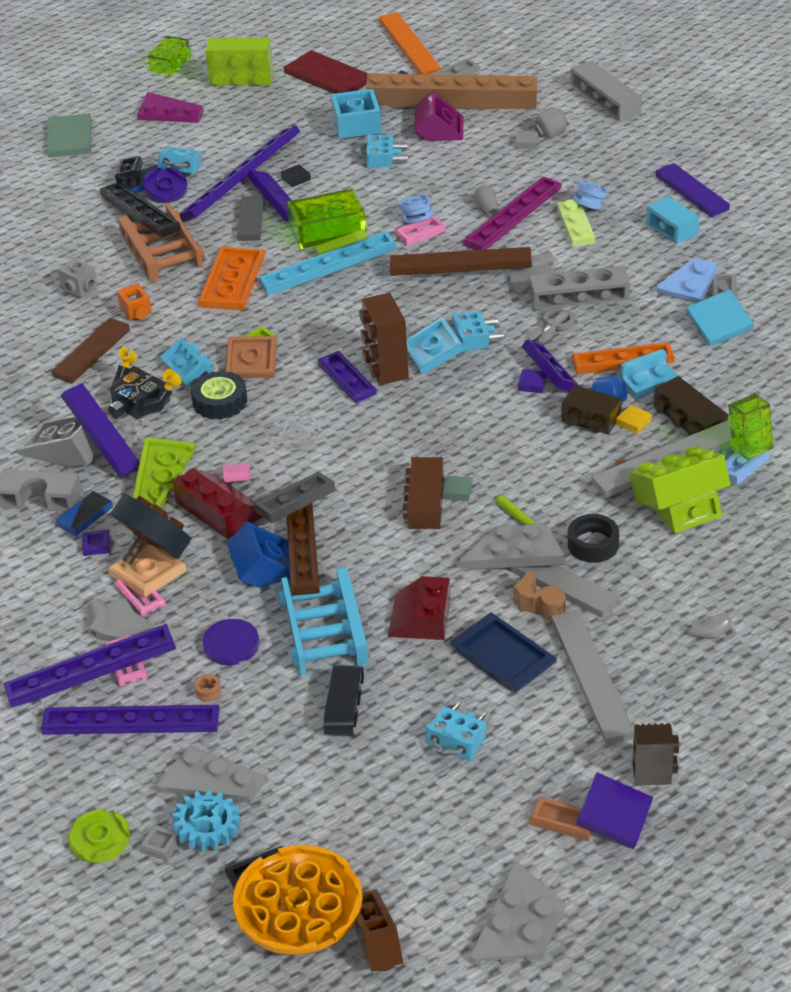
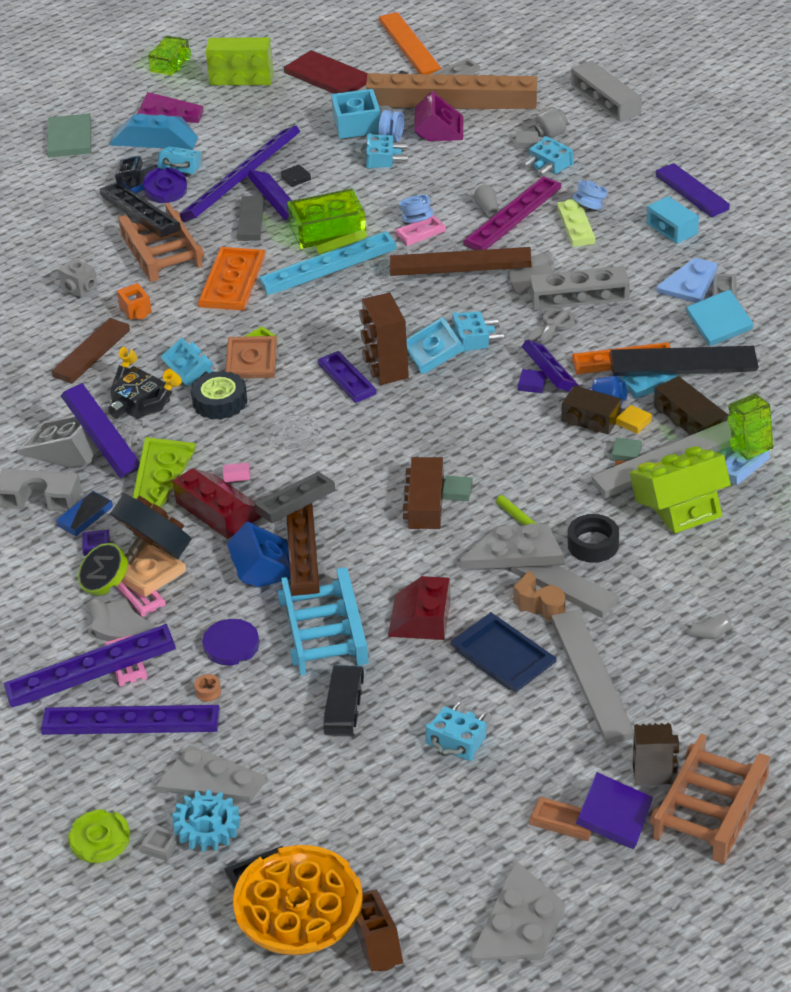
(102, 569): none -> tile
(155, 132): none -> dark azure wedge
(392, 124): none -> light blue wheel
(550, 156): none -> medium azure piece
(626, 449): none -> sand green tile
(683, 360): none -> black tile
(731, 817): none -> nougat fence

